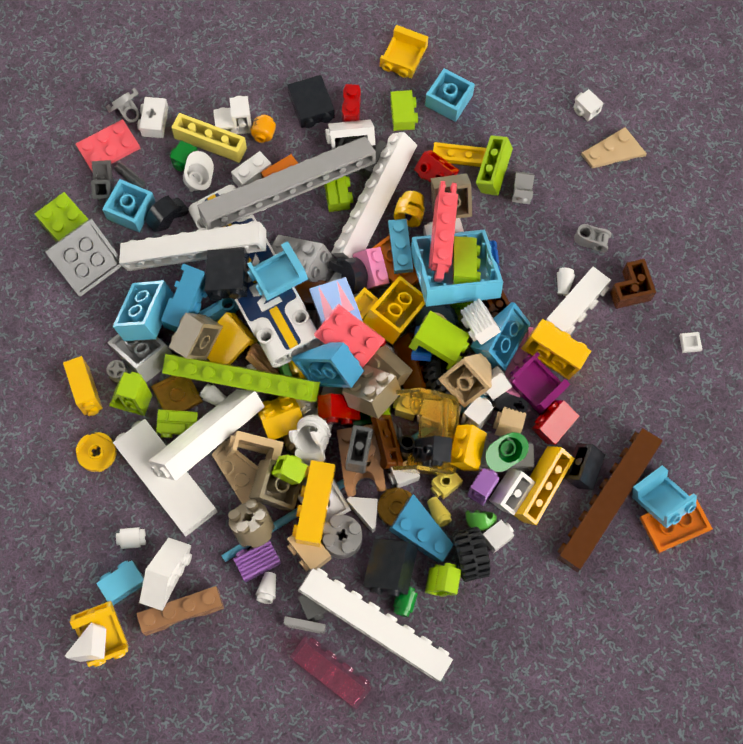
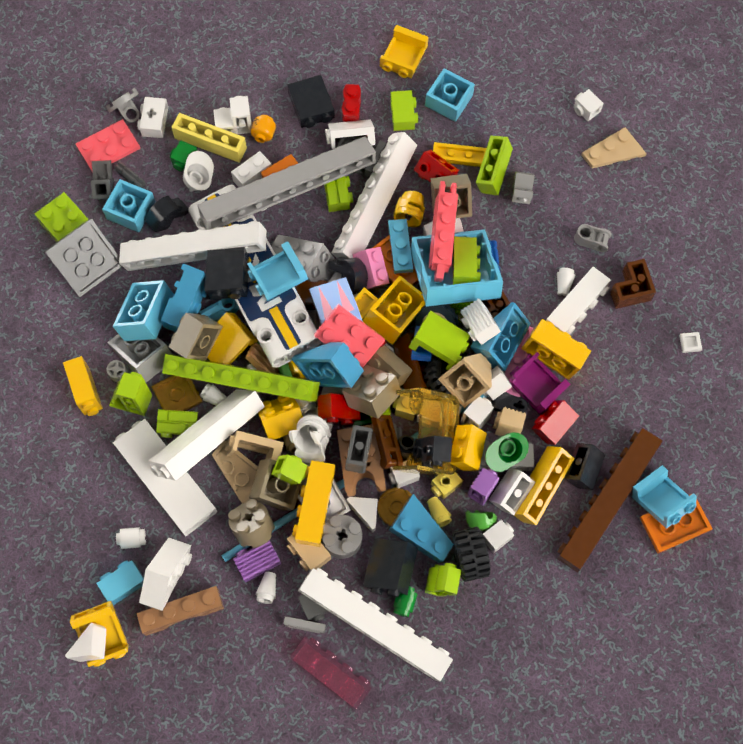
(95, 441): yellow plate -> none

